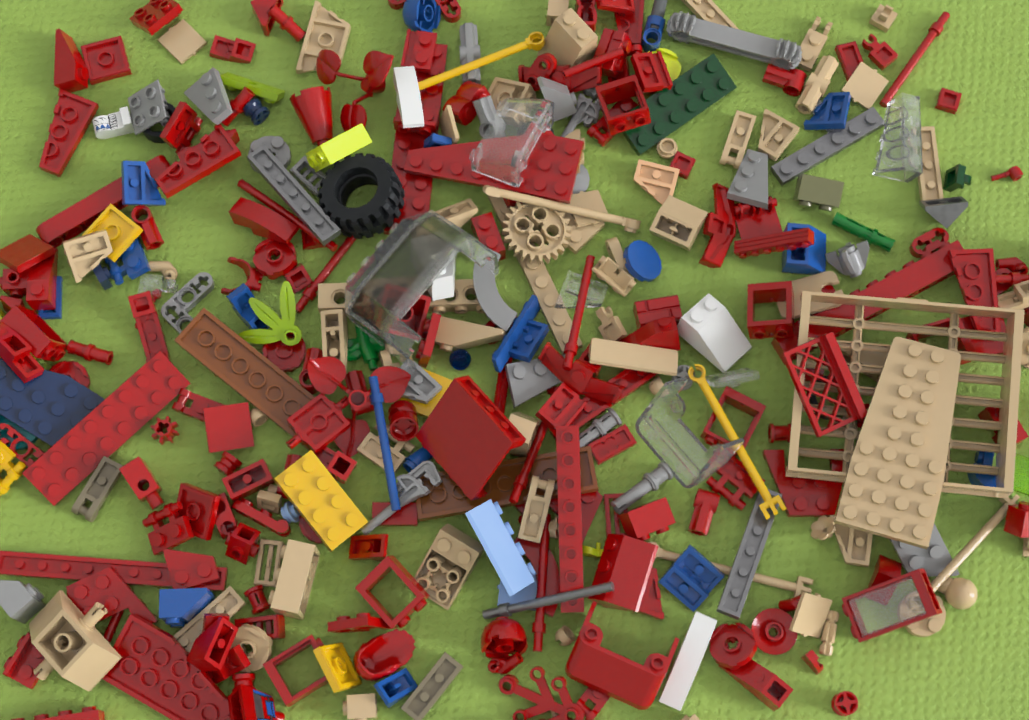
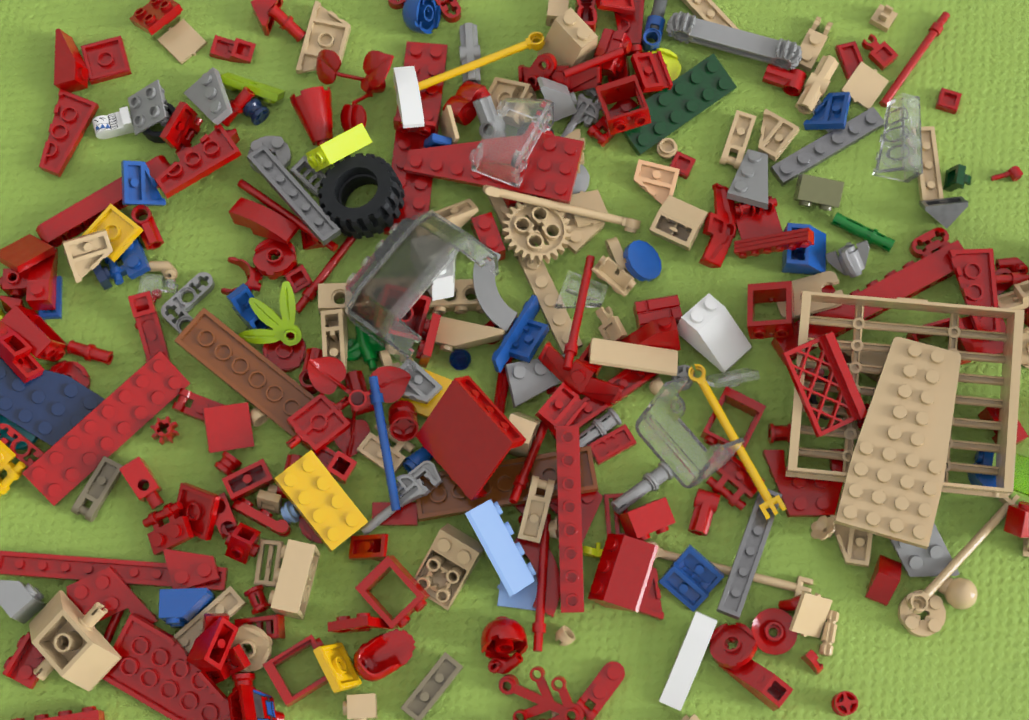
(396, 687): blue slope -> none
(419, 50): red plate -> none
(507, 609): flat silver bar -> none
(613, 673): red windscreen -> none
(891, 605): clear window -> none

